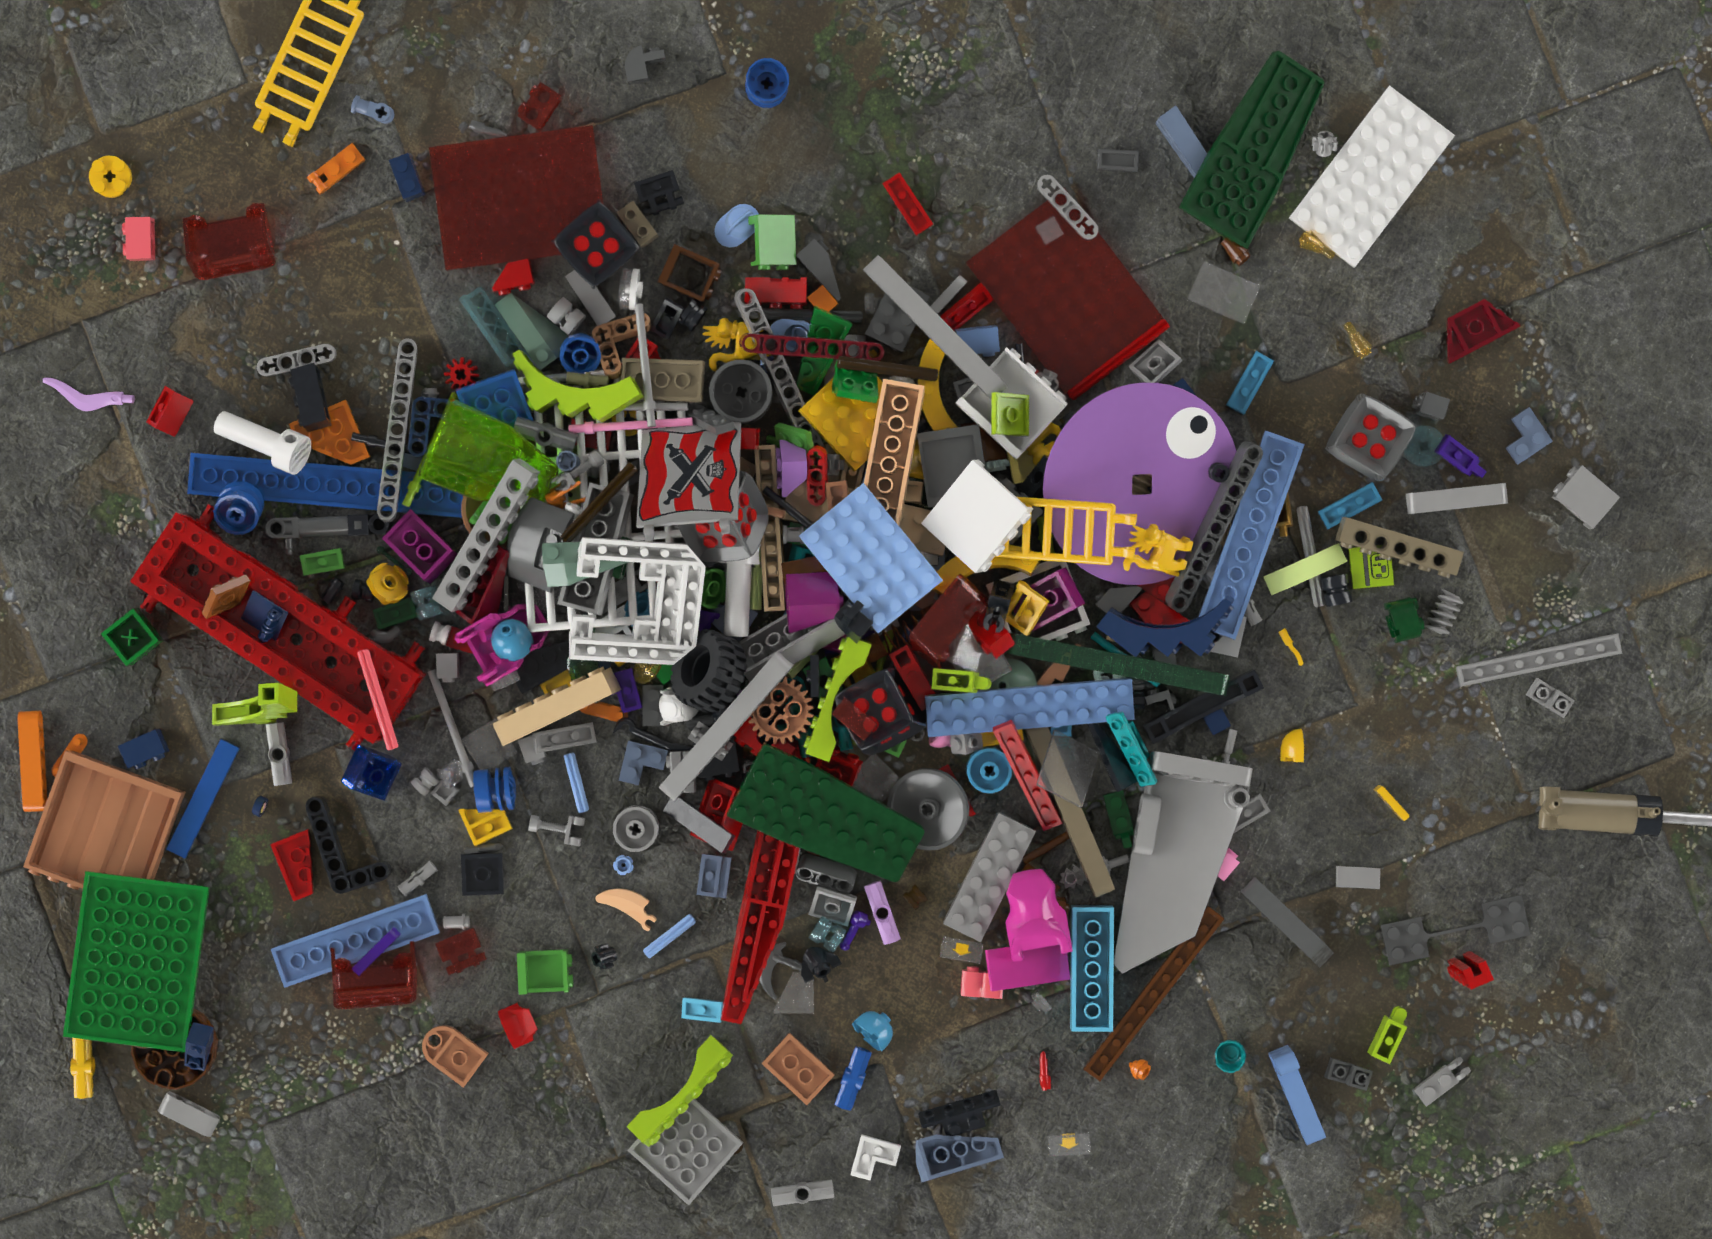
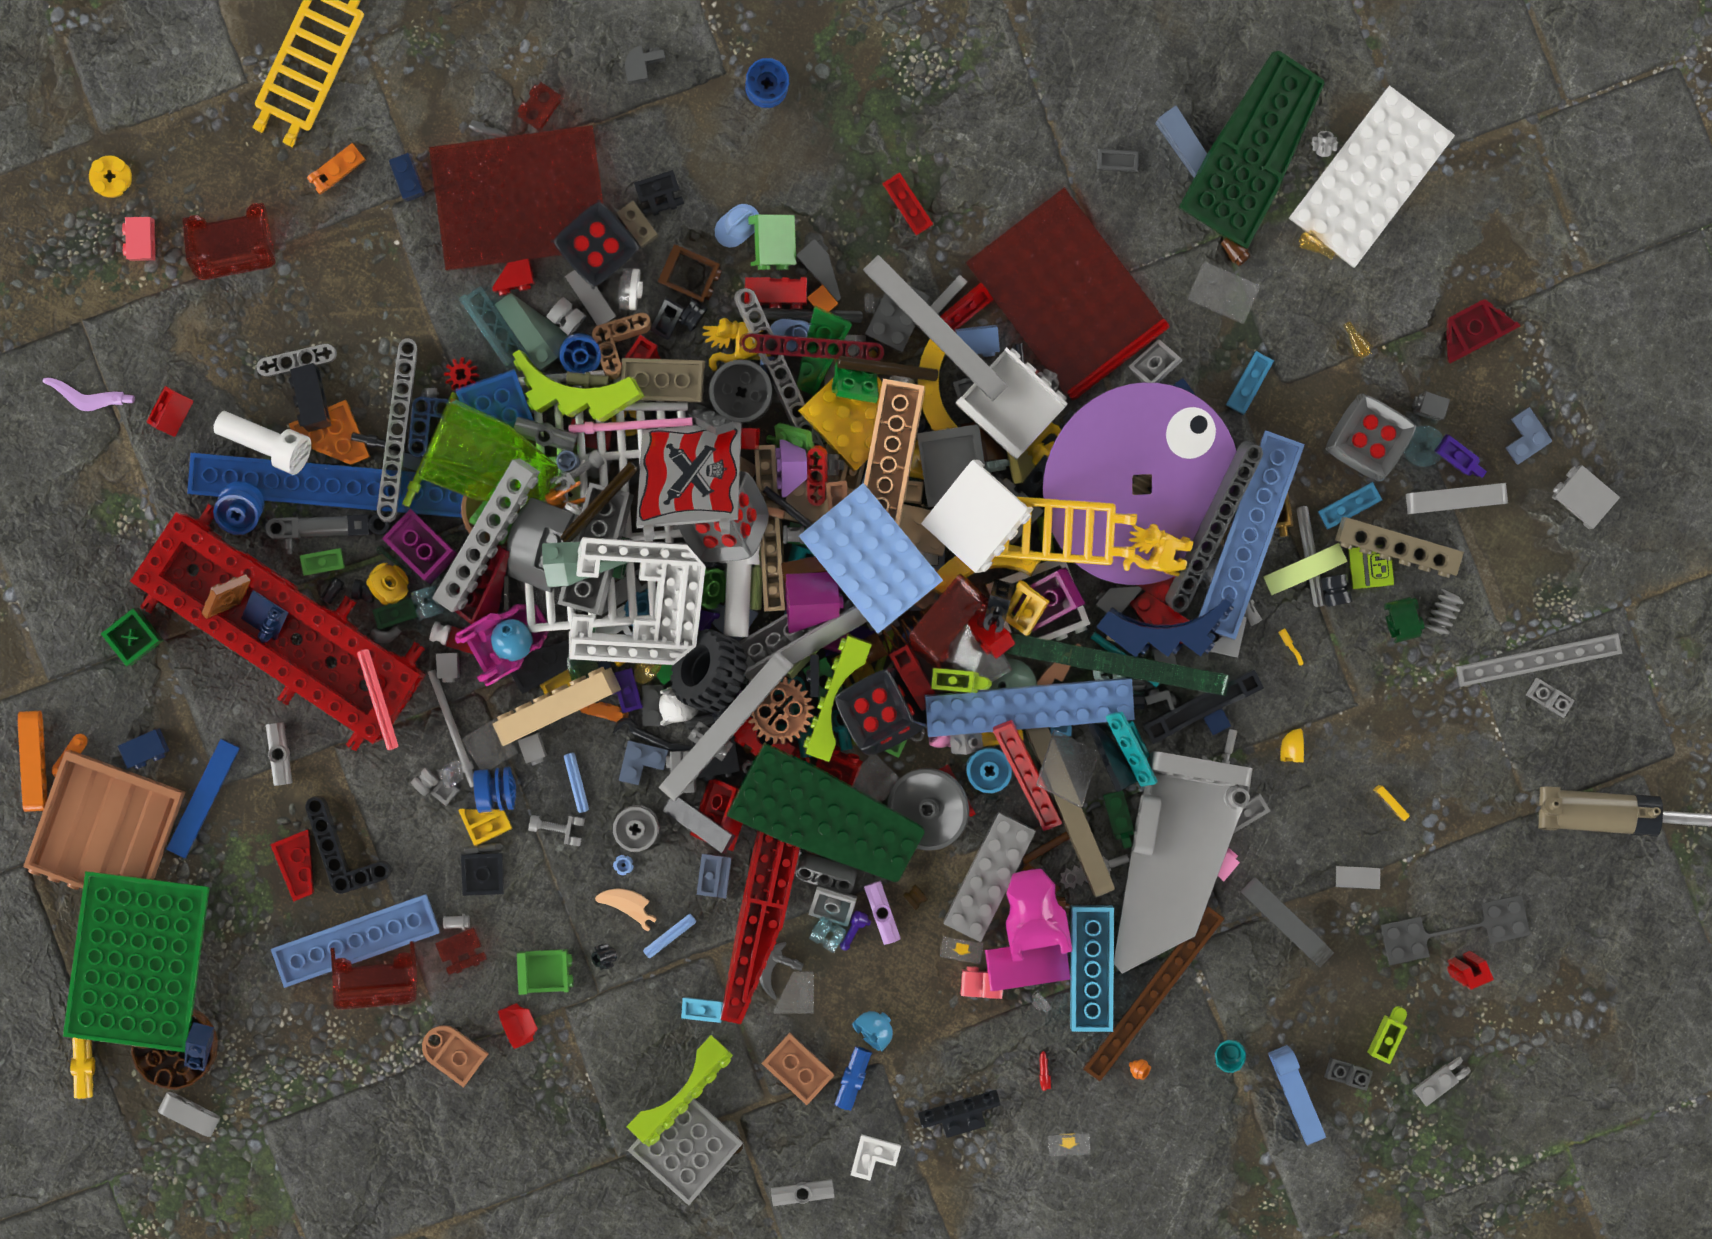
(259, 806): dark blue tile -> none
(272, 702): lime arch -> none
(371, 772): clear blue brick -> none
(372, 110): sand blue connector -> none
(376, 951): dark purple beam -> none
(417, 878): light grey pin -> none
(506, 681): clear beam -> none
(564, 737): light grey tile -> none
(649, 405): light grey bar -> none
(817, 963): black brick -> none
(852, 621): black brick -> none
(854, 719): clear red plate -> none
(950, 1154): sand blue wedge -> none
(1010, 414): lime tile -> none
(1049, 230): clear tile -> none
(1067, 207): light grey beam -> none
(1212, 470): black bush -> none

